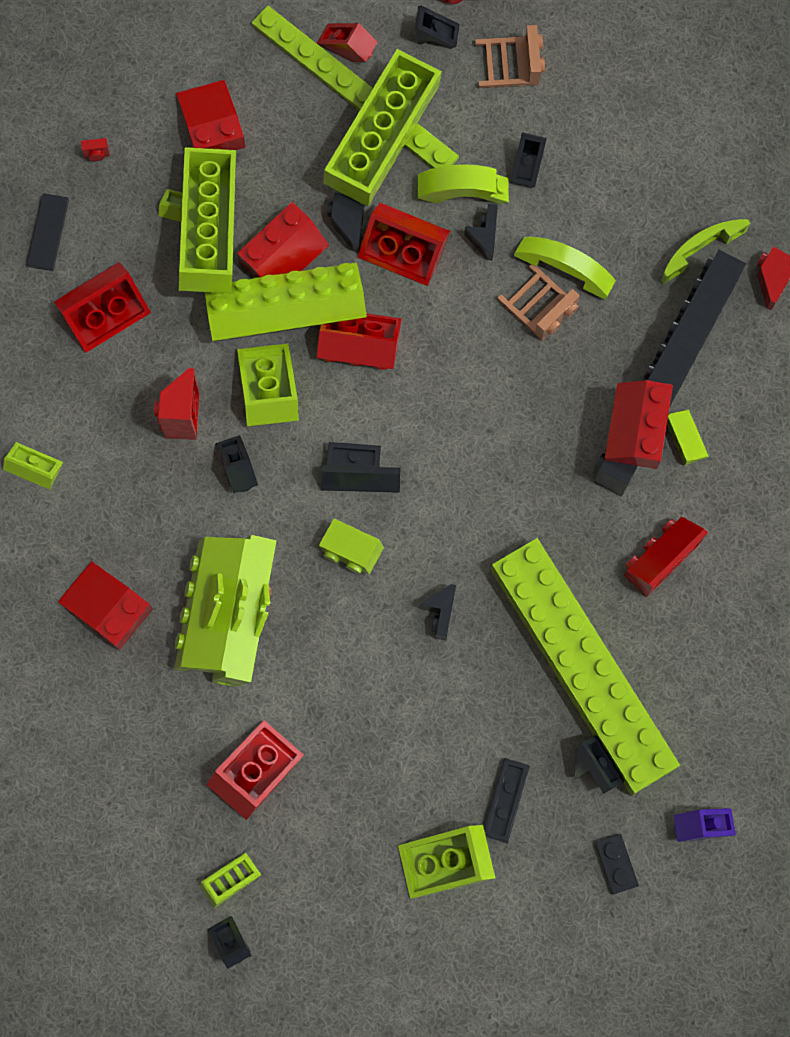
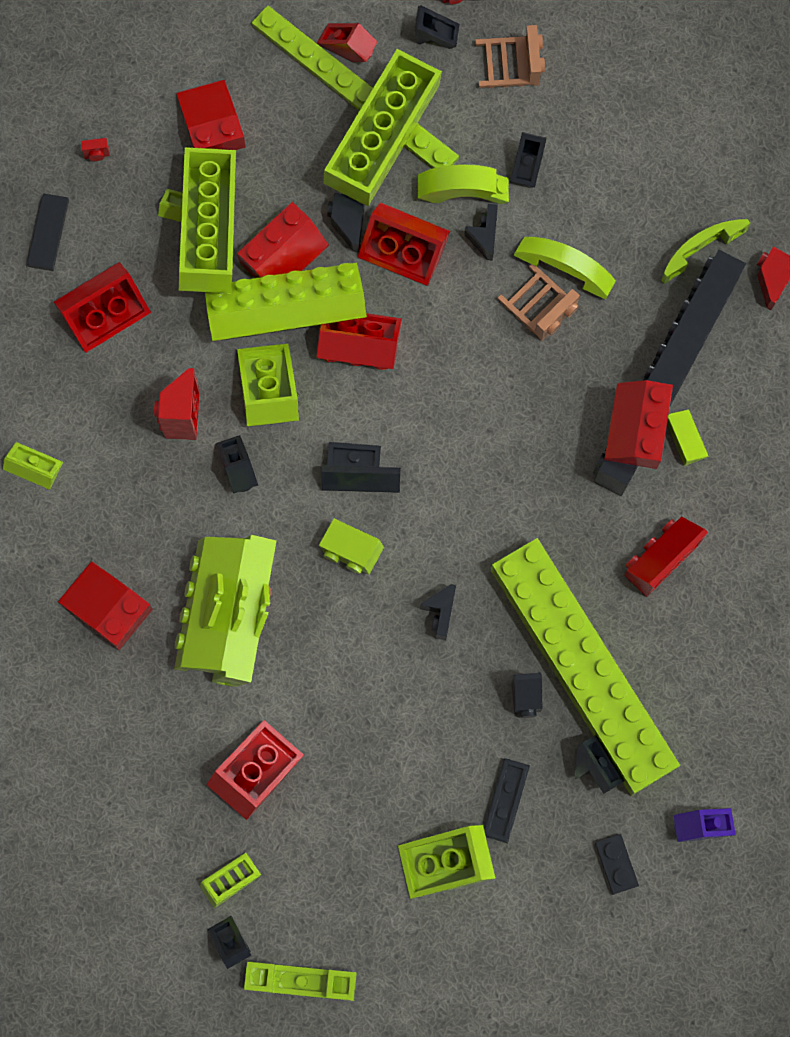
(300, 981): none -> lime slope
(527, 694): none -> black slope

